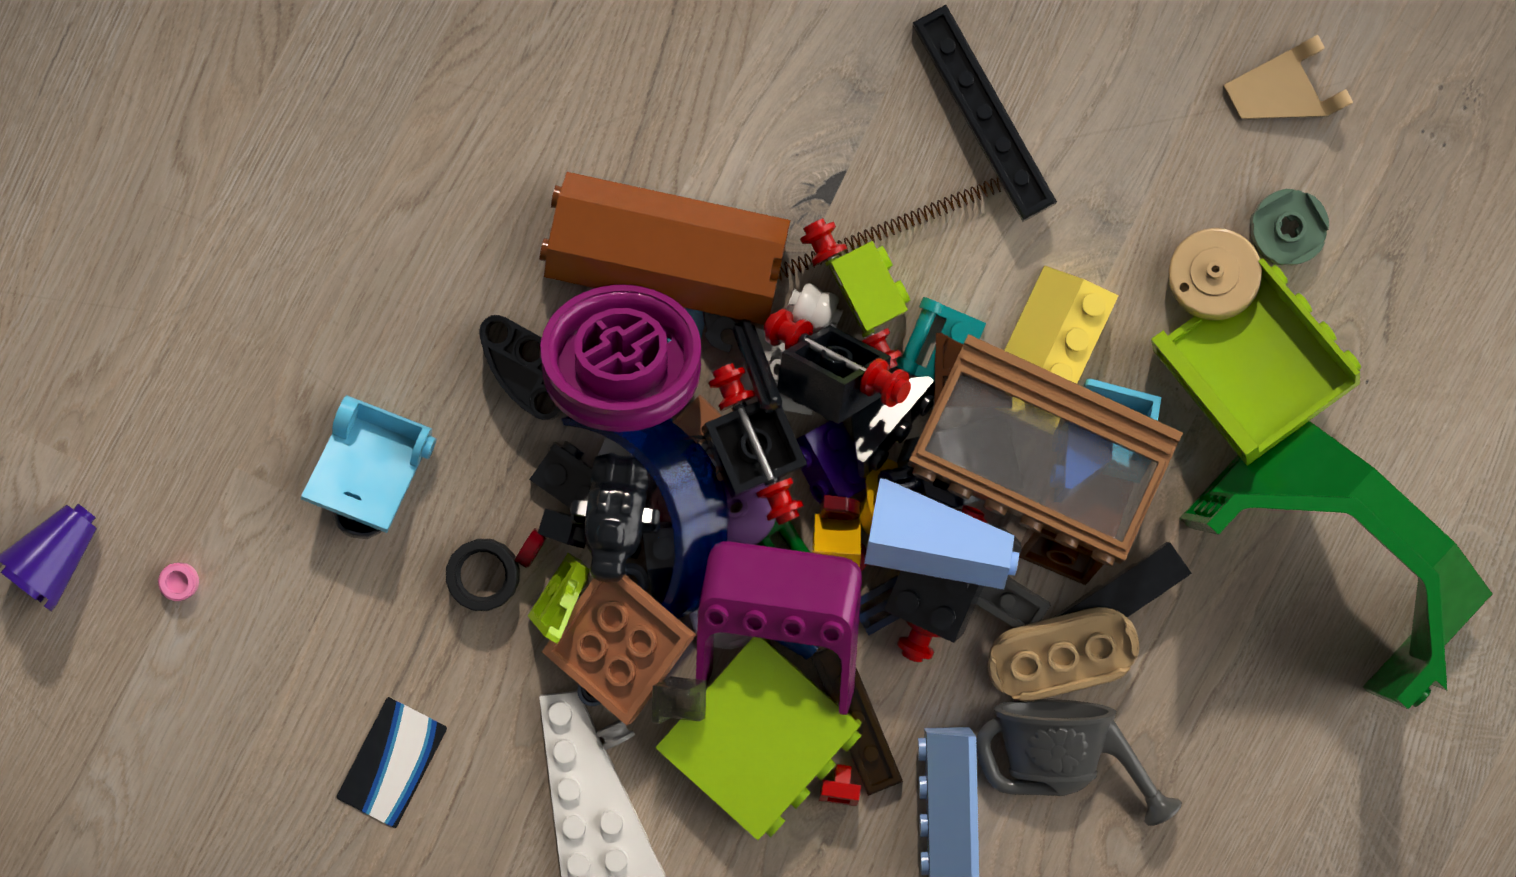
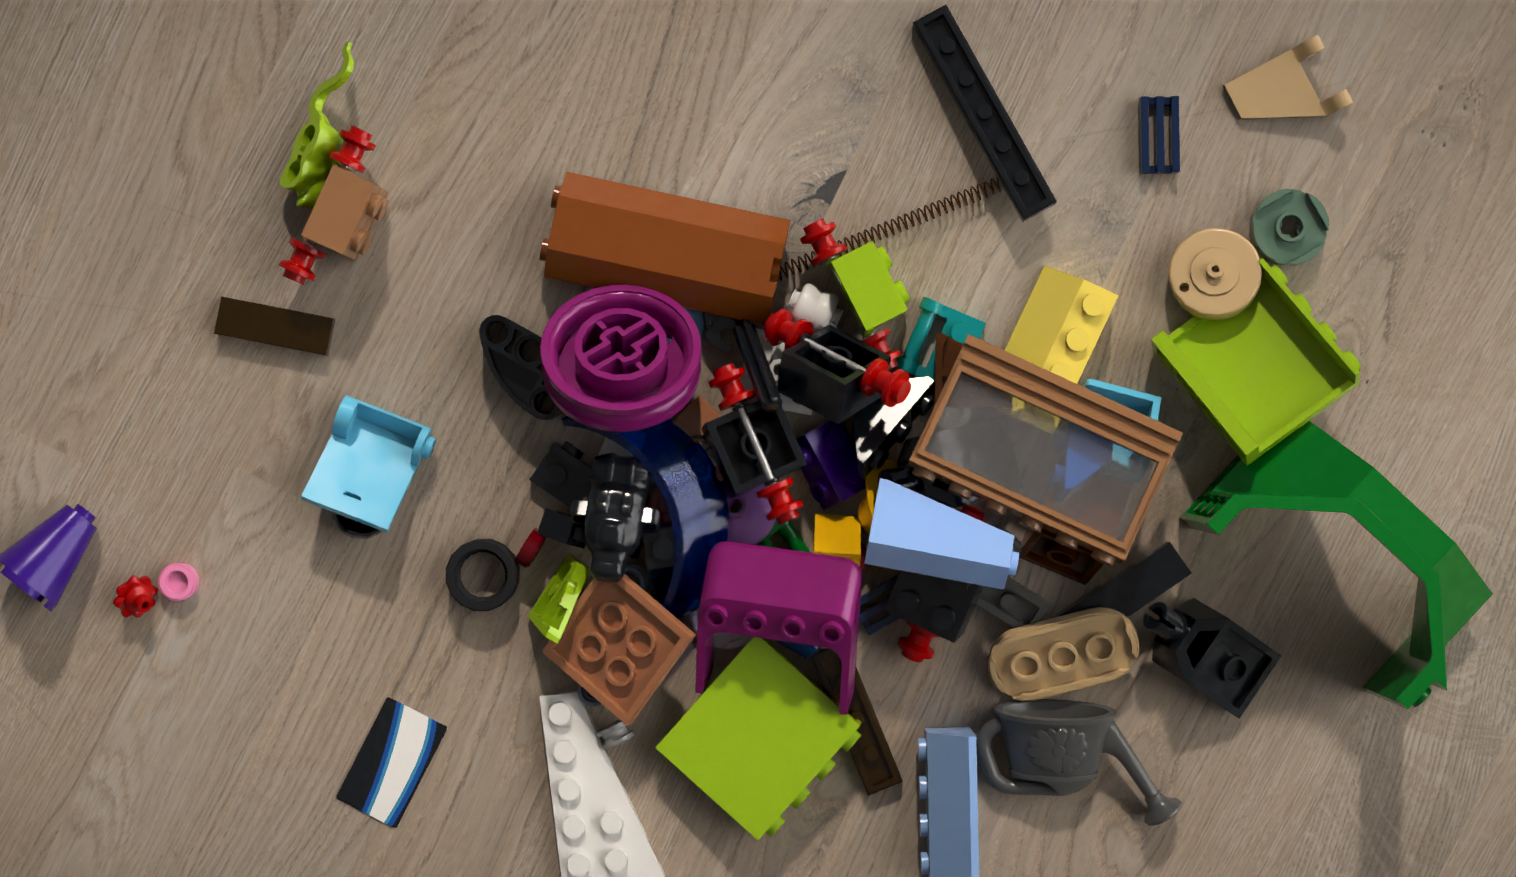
(135, 596): none -> red plant
(274, 326): none -> dark brown tile
(316, 139): none -> lime animal
(341, 212): none -> medium nougat brick
(678, 699): clear smoke panel -> none
(839, 508): dark red tile -> none
(840, 789): red tile -> none
(1174, 135): none -> dark blue tile
(1210, 653): none -> black plate

